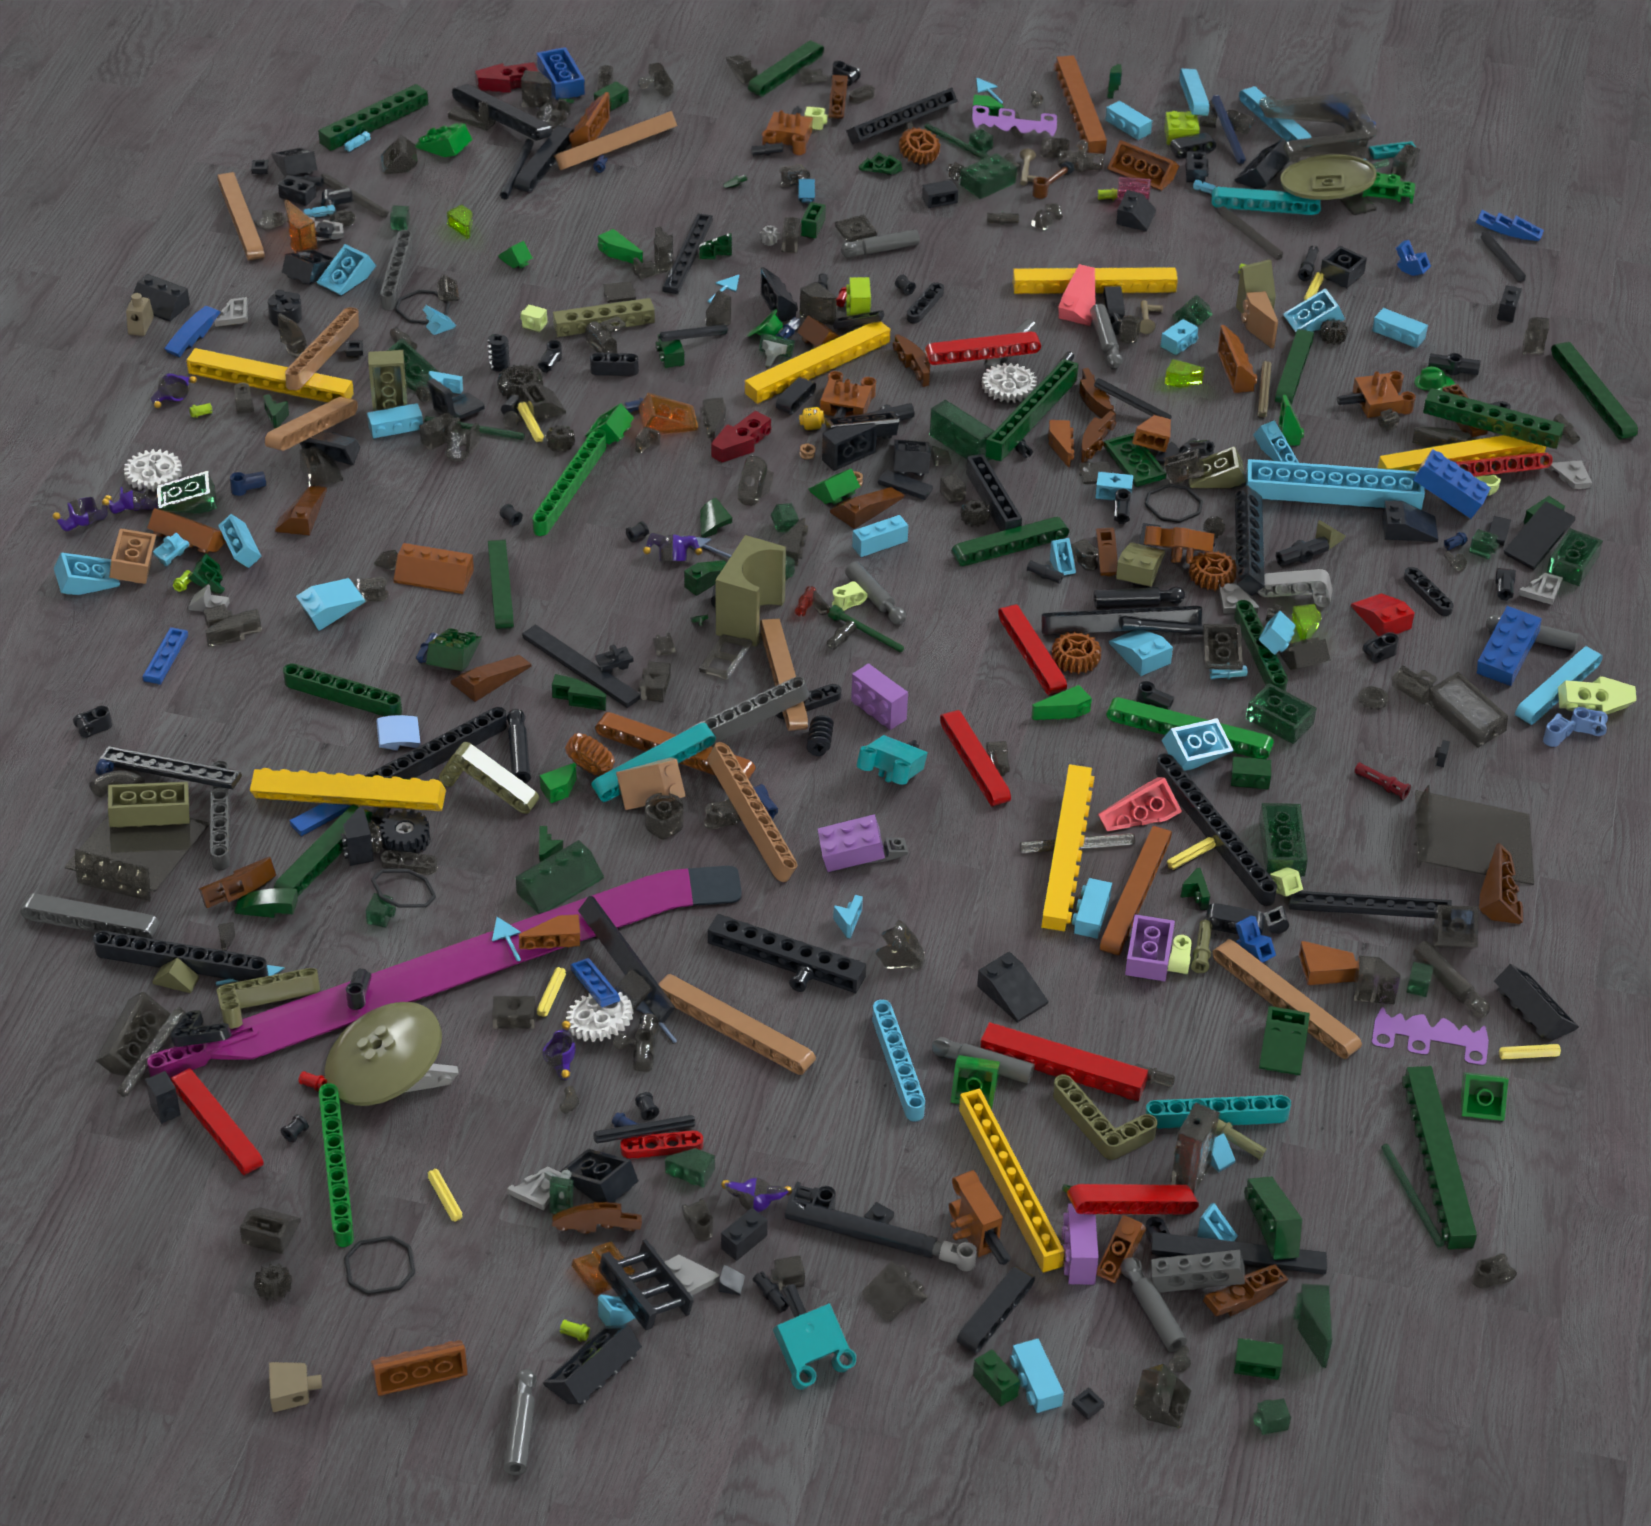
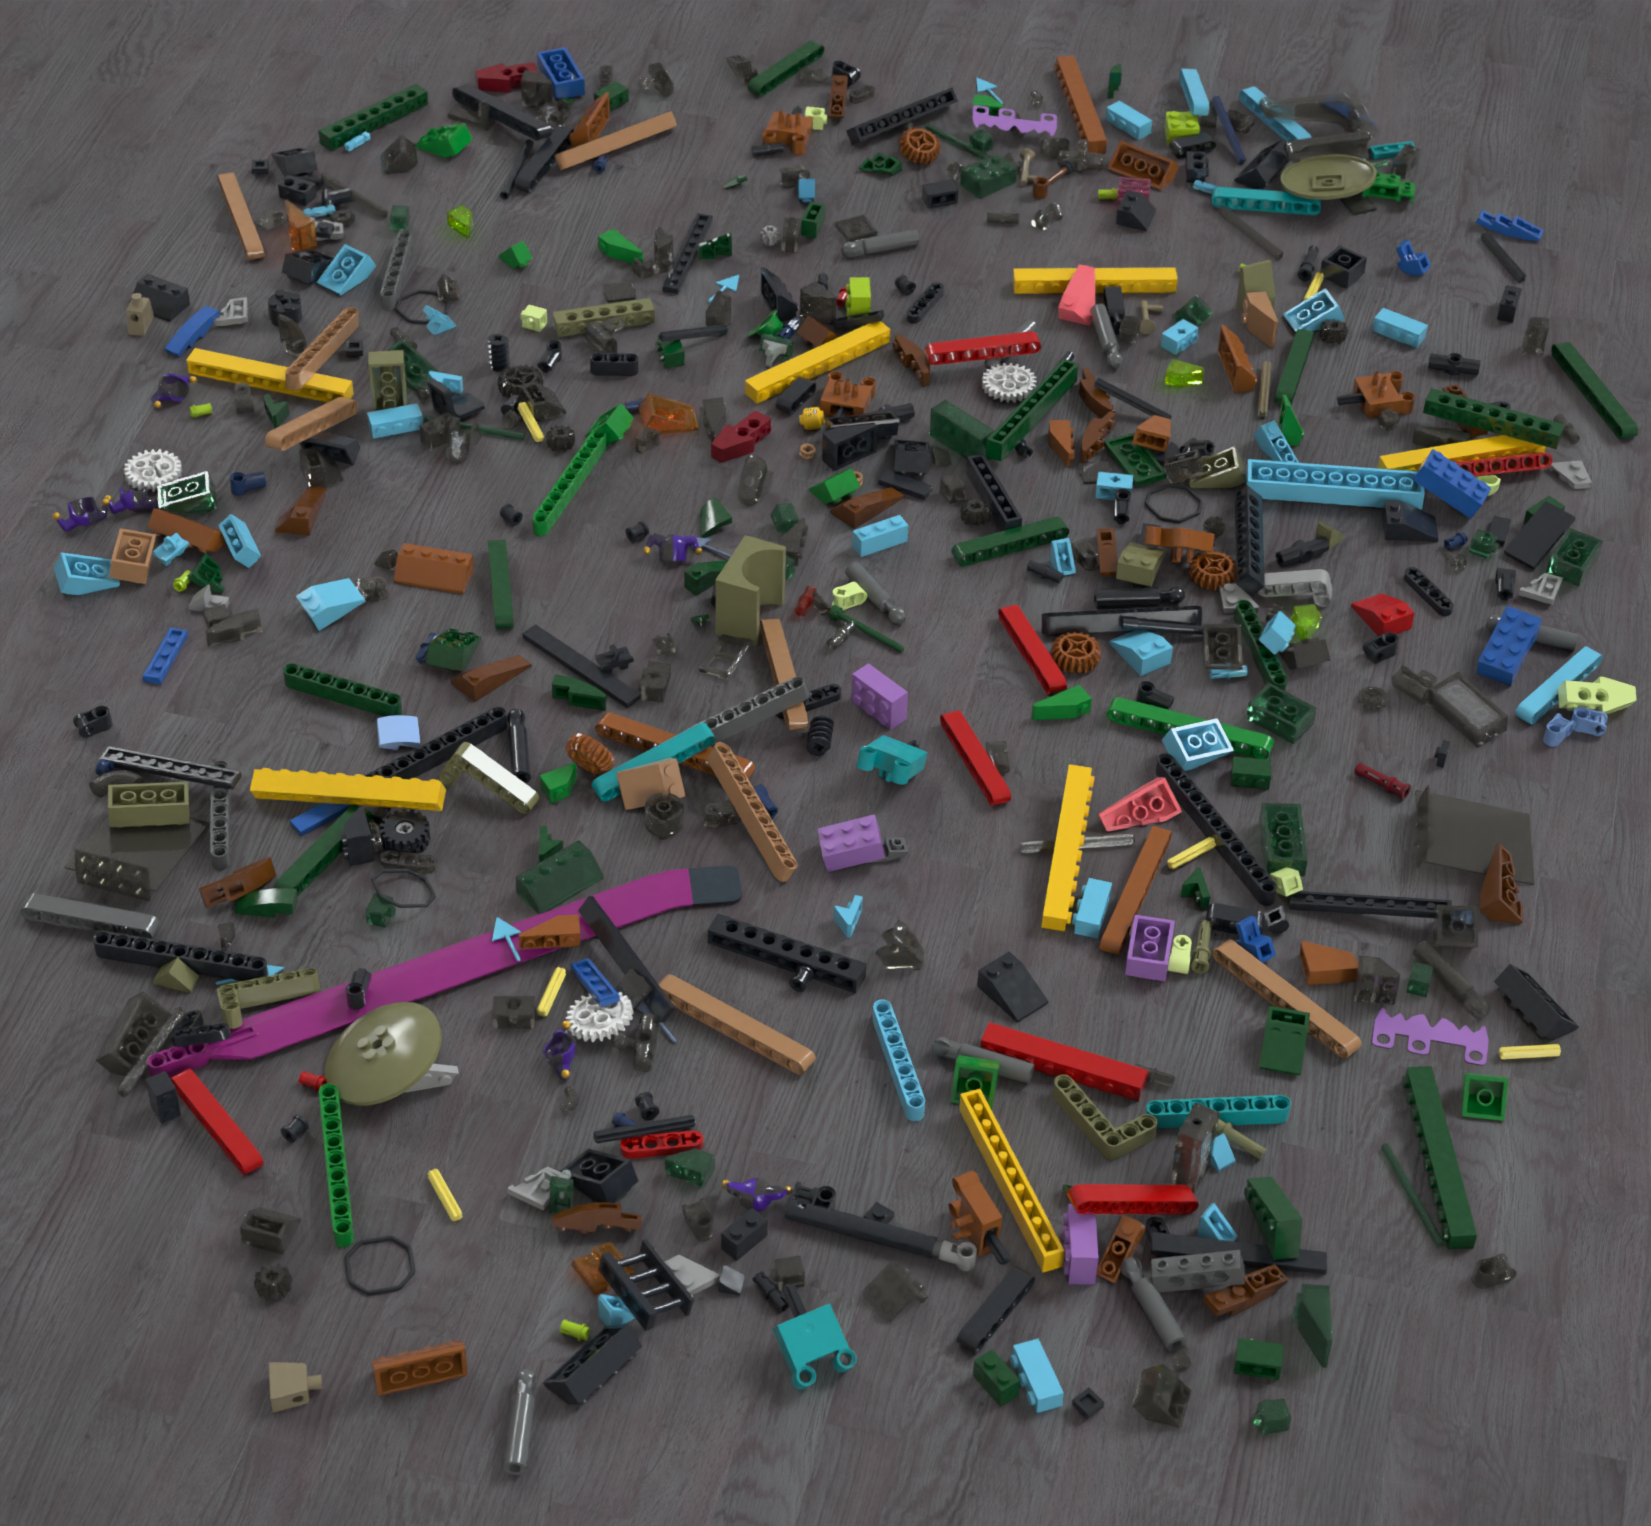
(1432, 378): green piece -> none

